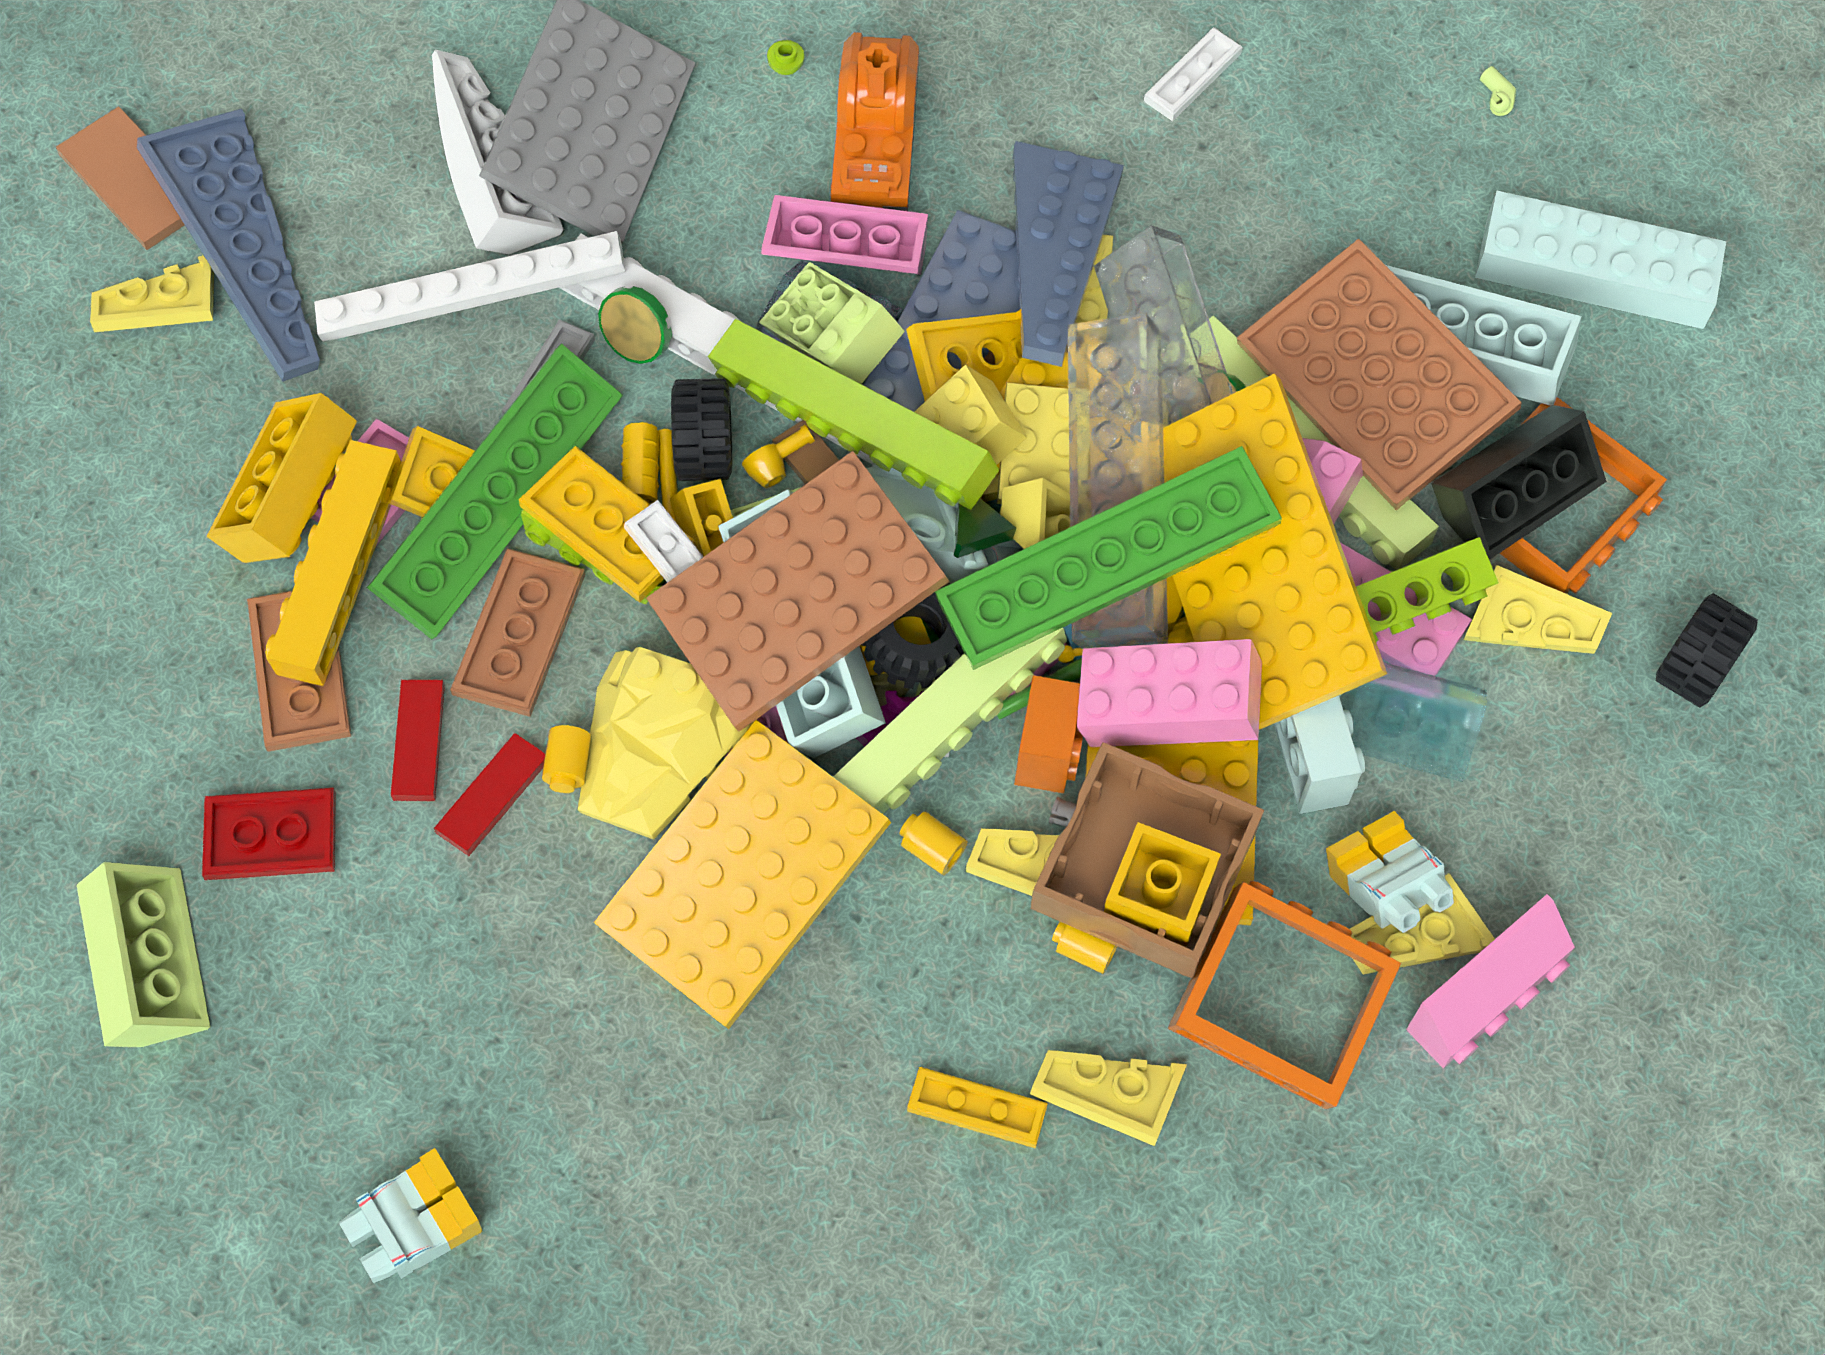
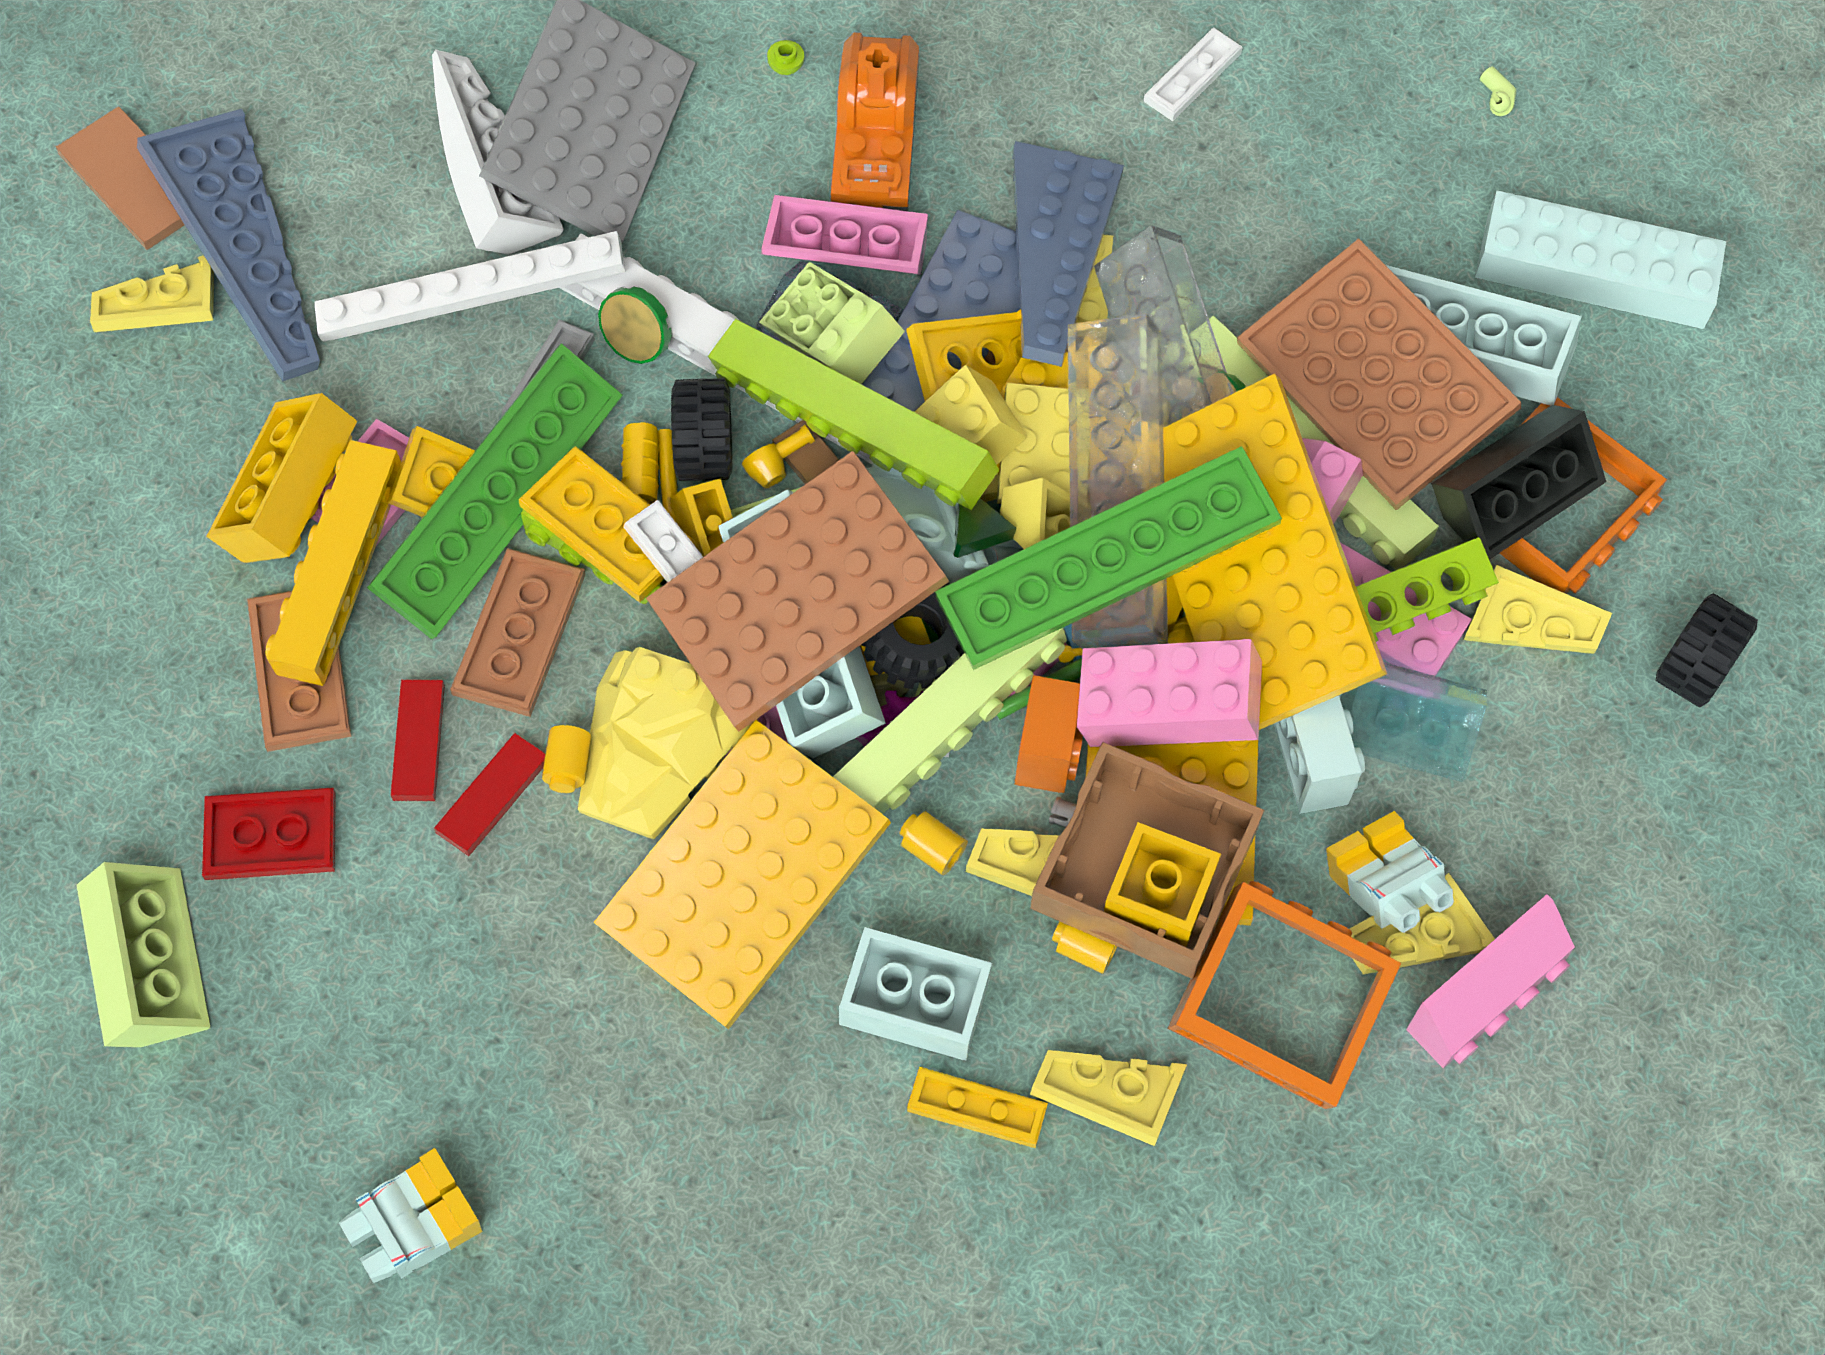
(914, 993): none -> light aqua brick

